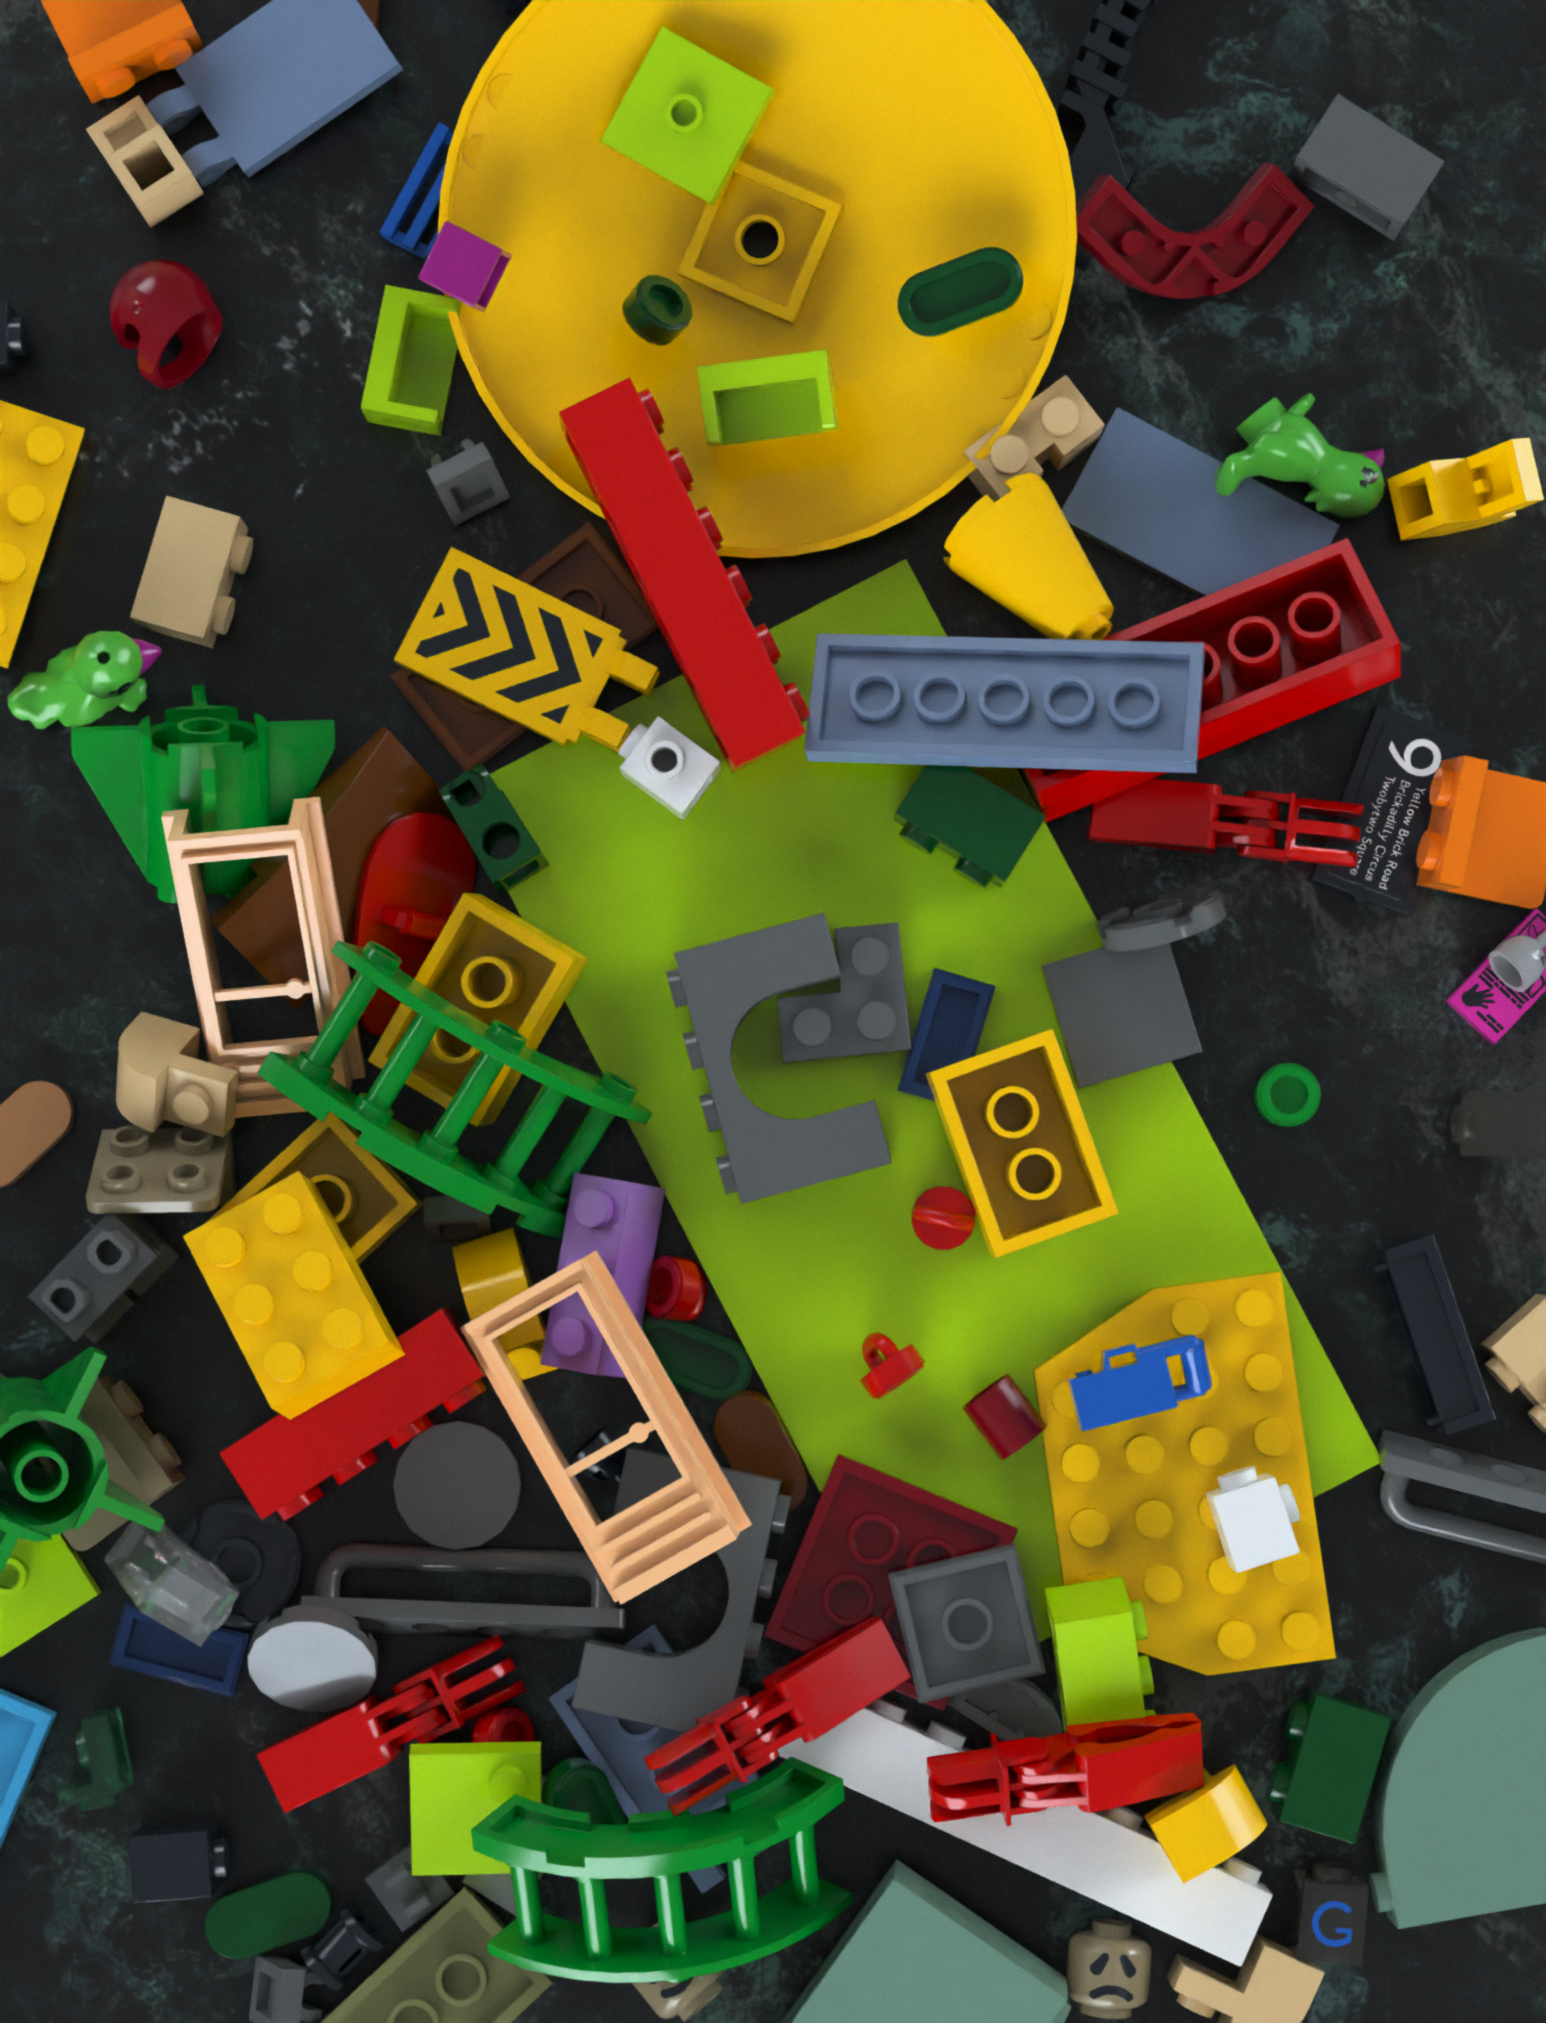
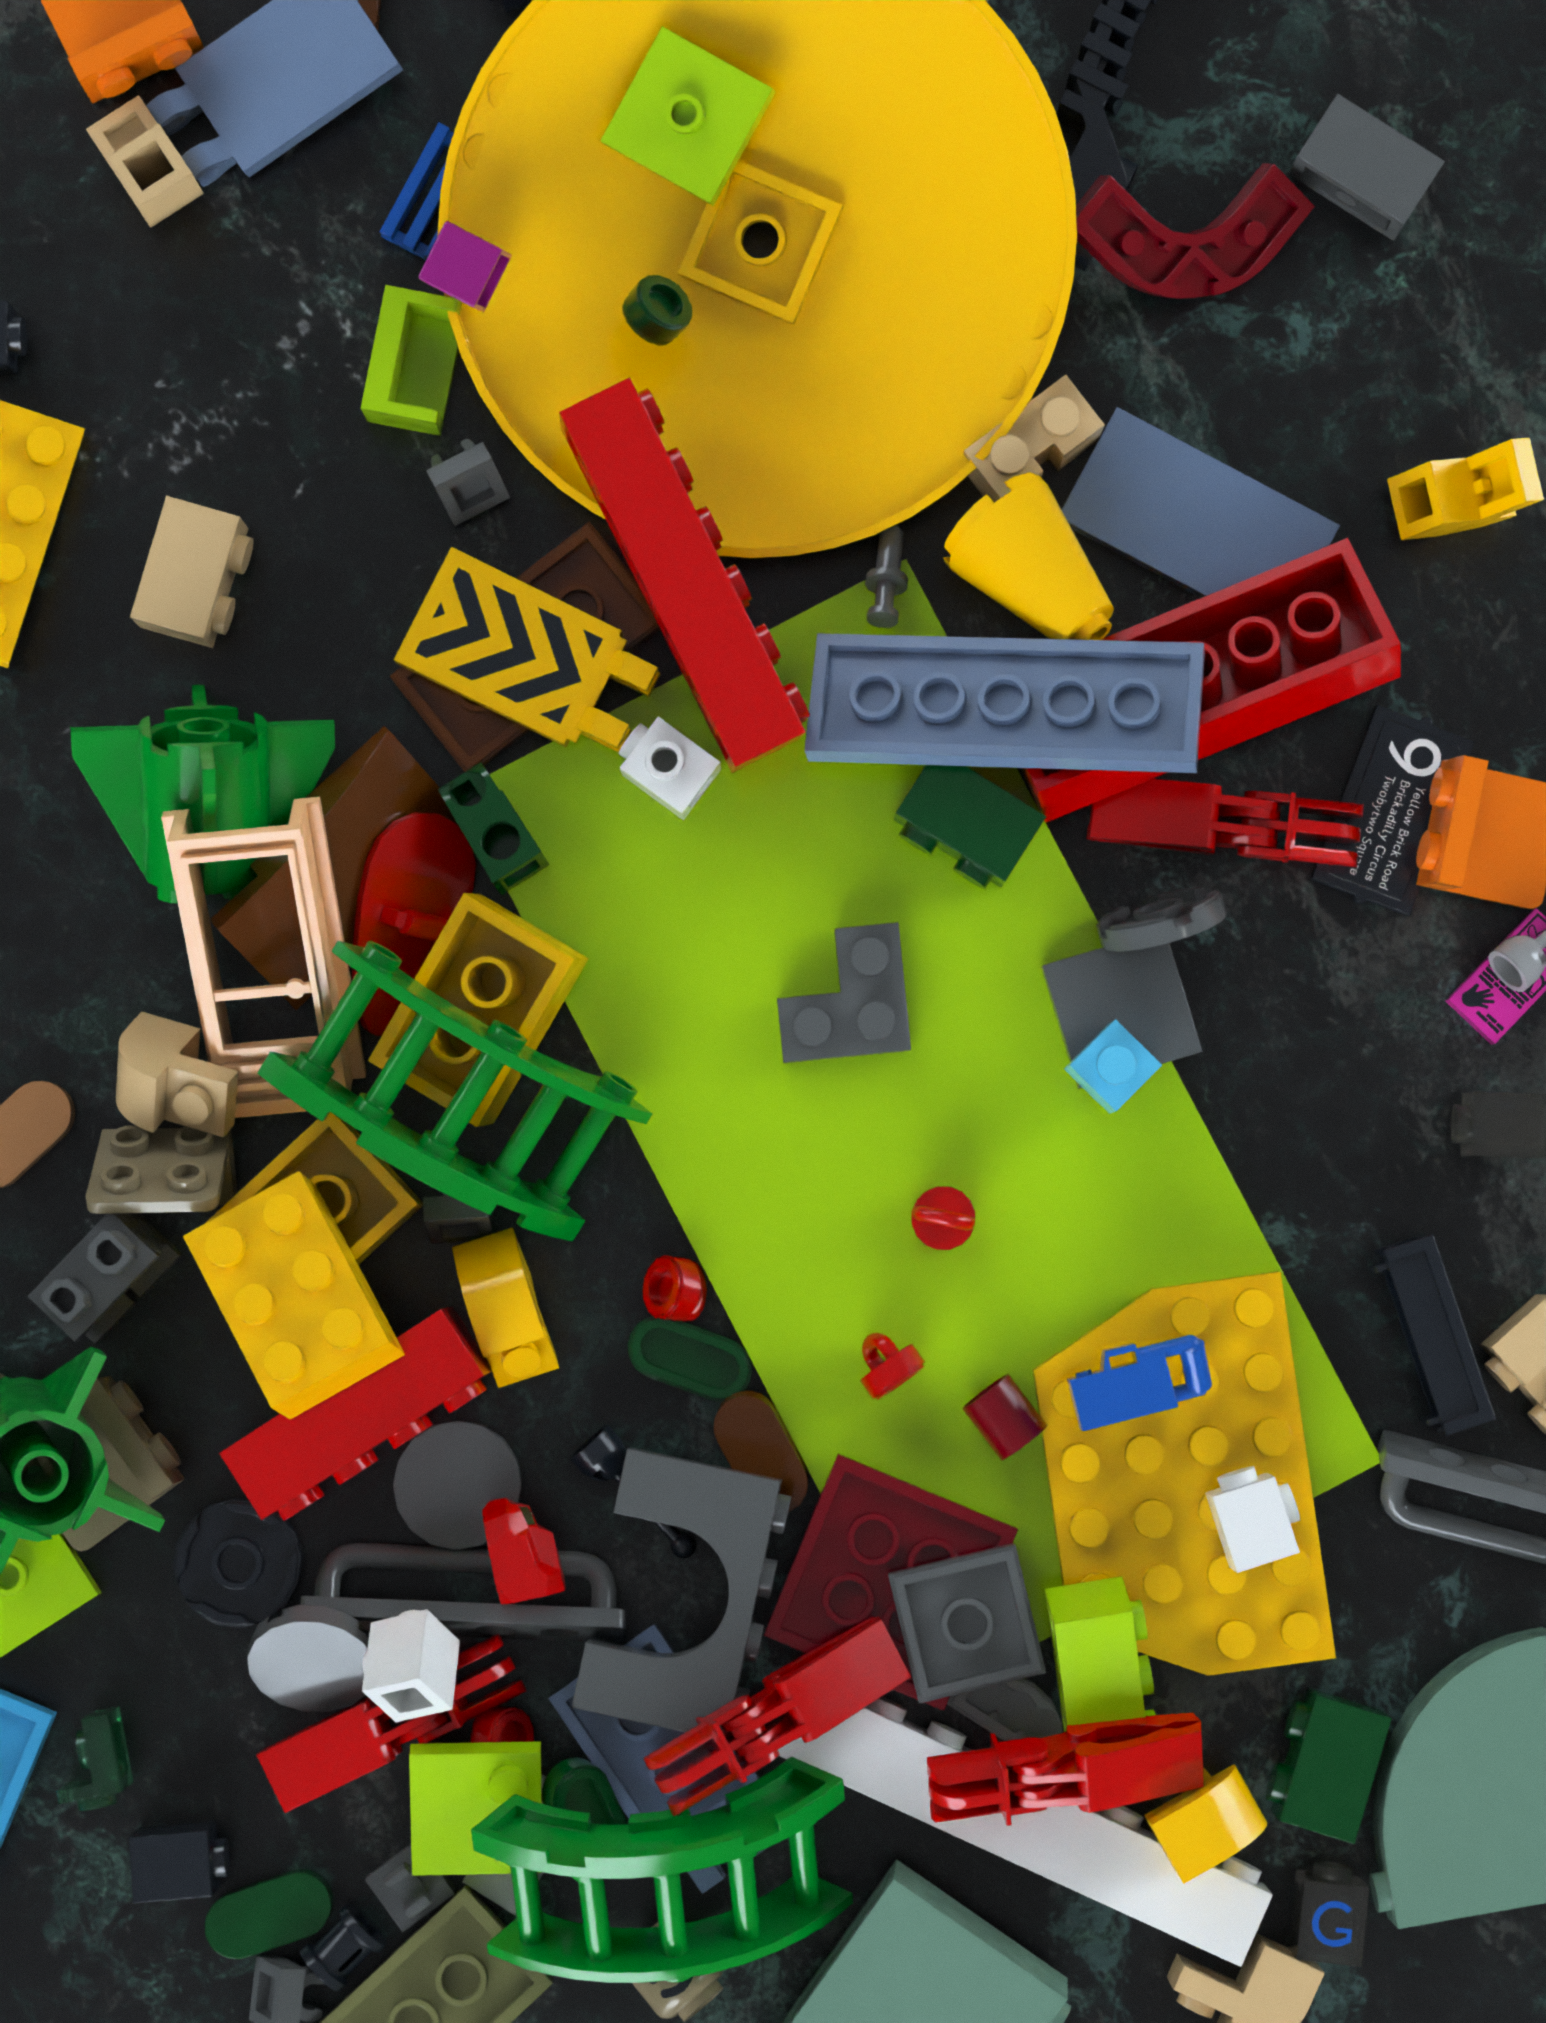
(86, 681): bright green animal -> none
(156, 303): dark red helmet -> none
(162, 1653): dark blue tile -> none
(171, 1581): clear arch -> none
(410, 1665): none -> white brick
(521, 1553): none -> red rock
(623, 1226): medium lavender brick -> none
(669, 1525): light nougat piece -> none
(721, 988): dark grey arch -> none
(768, 398): lime panel -> none
(887, 578): none -> dark grey piece
(946, 1028): dark blue tile -> none
(960, 292): dark green tile -> none
(1022, 1143): yellow brick -> none
(1108, 1969): dark tan head -> none
(1112, 1066): none -> medium azure brick
(1287, 1095): green tile -> none
(1293, 450): bright green animal -> none

